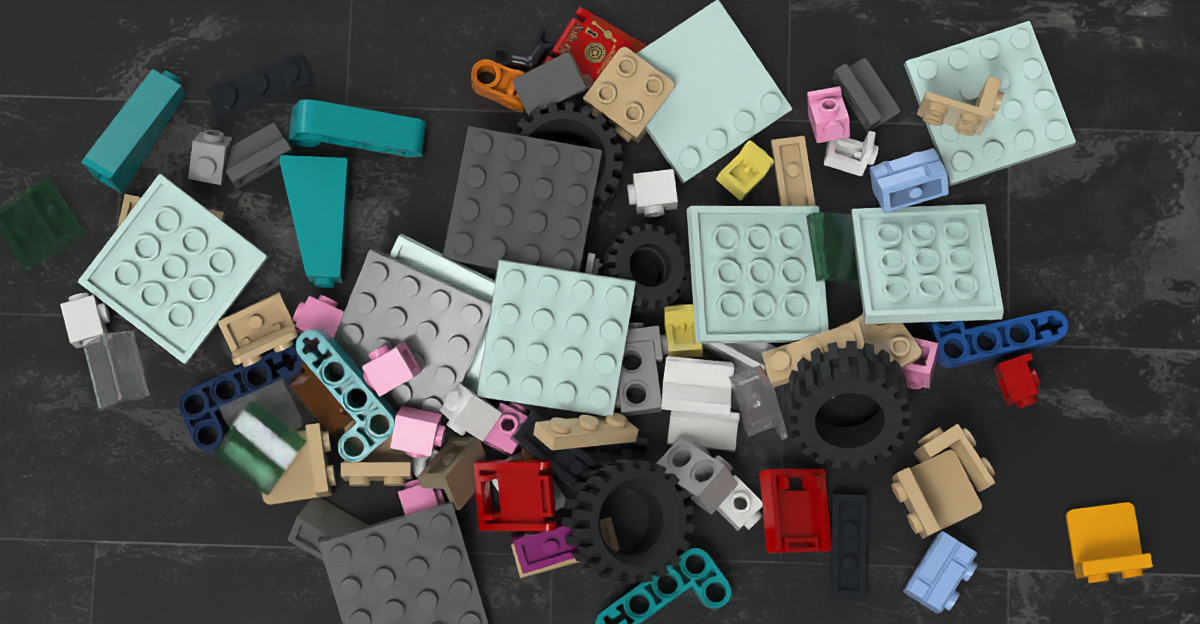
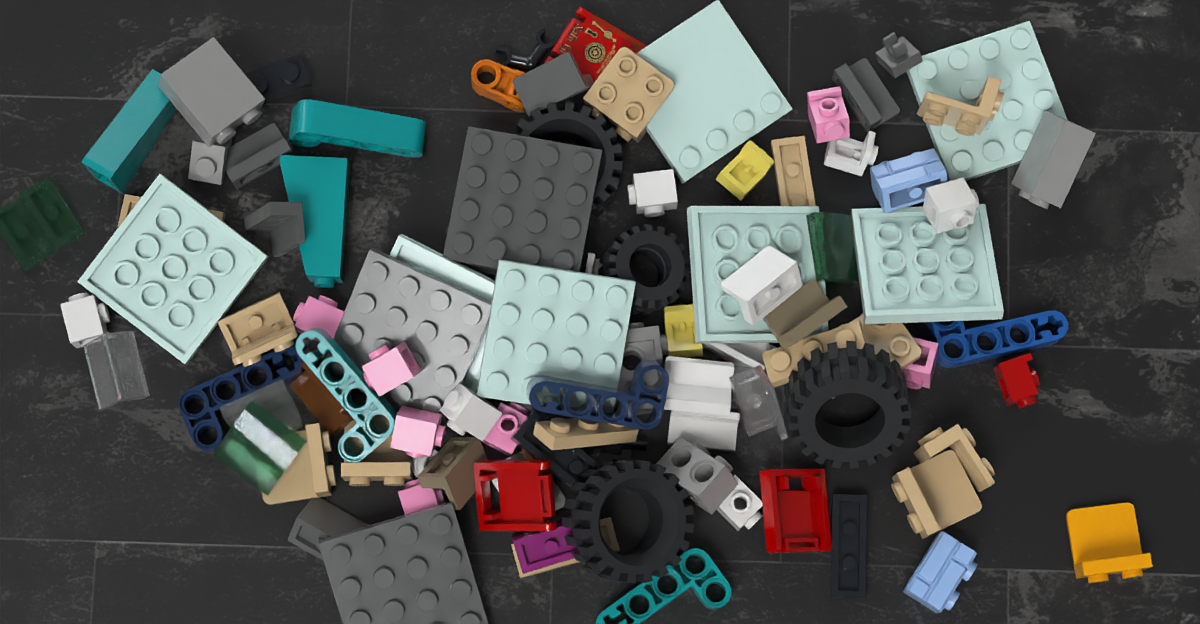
(212, 93): none -> light grey brick
(284, 223): none -> dark grey panel
(596, 396): none -> dark blue beam
(763, 283): none -> white panel
(802, 314): none -> dark tan panel
(898, 55): none -> dark grey tile
(950, 205): none -> white brick
(1052, 160): none -> light grey brick

